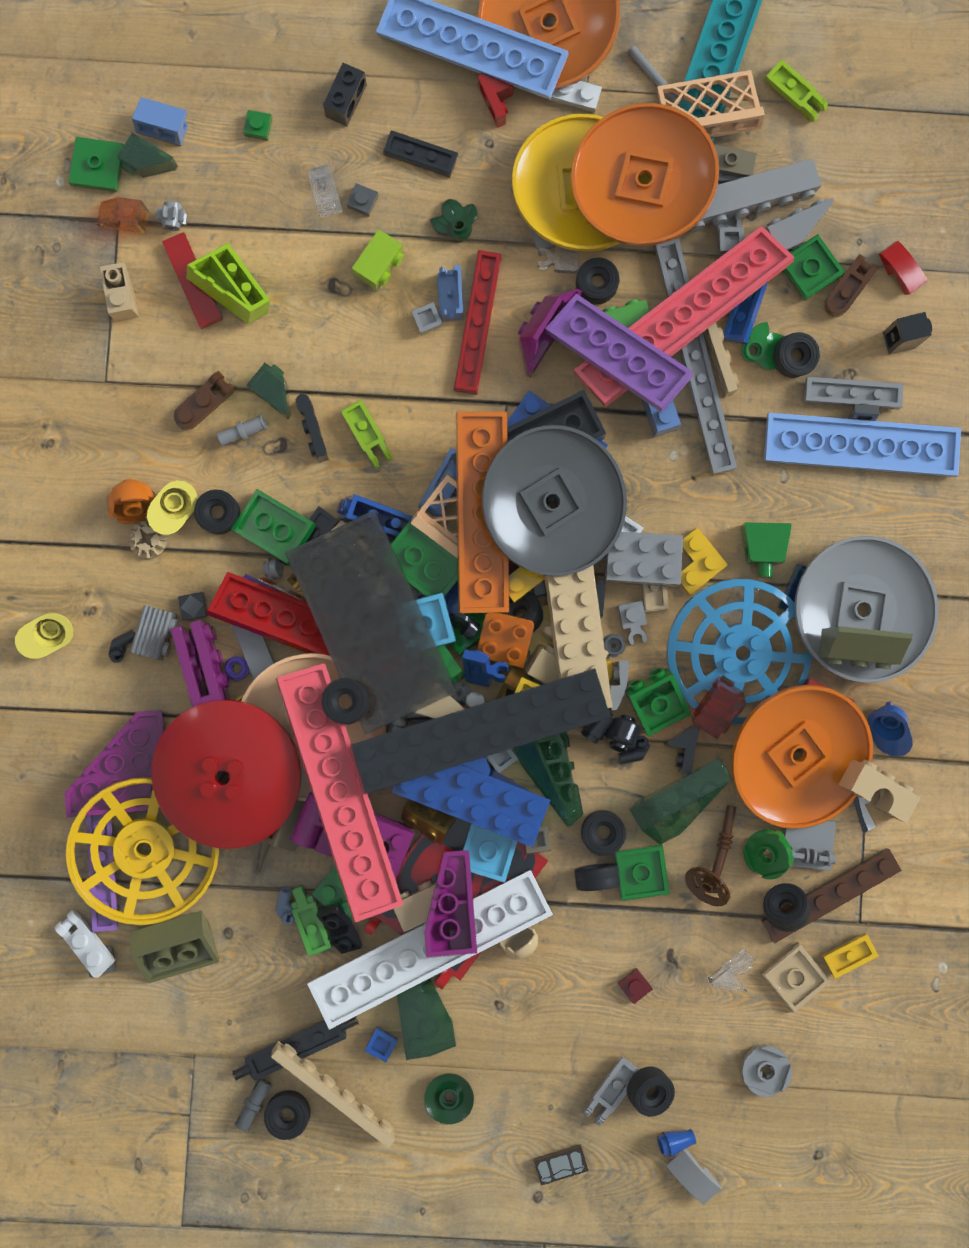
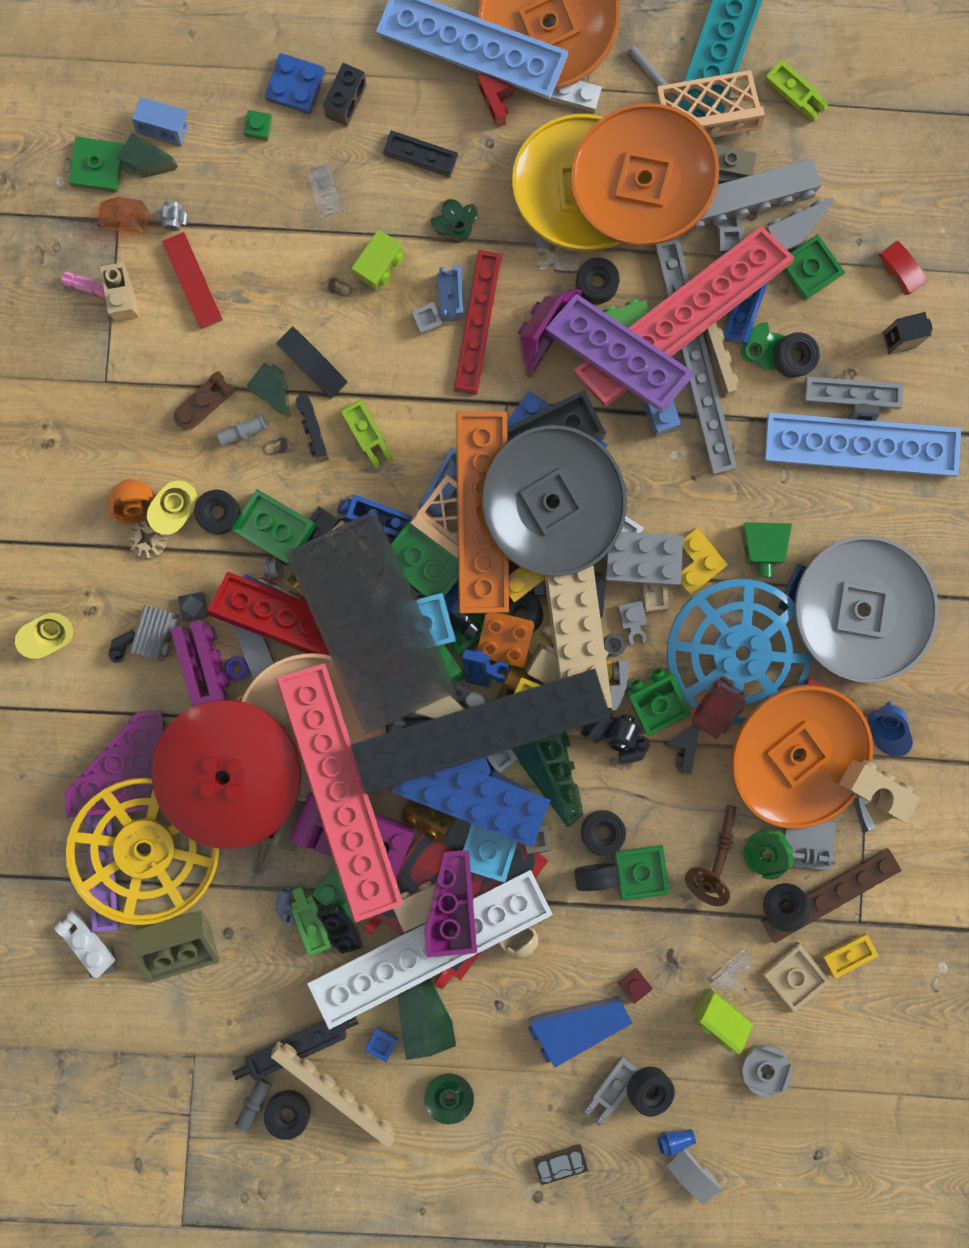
(83, 284): none -> bright pink axle
(229, 283): lime wedge -> none
(295, 83): none -> blue plate
(311, 362): none -> black slope
(359, 705): black tyre -> none
(362, 199): dark grey plate -> none
(577, 1028): none -> blue slope
(676, 805): clear green wedge -> none
(723, 1020): none -> lime slope
(849, 287): reddish brown plate -> none
(863, 646): olive slope -> none

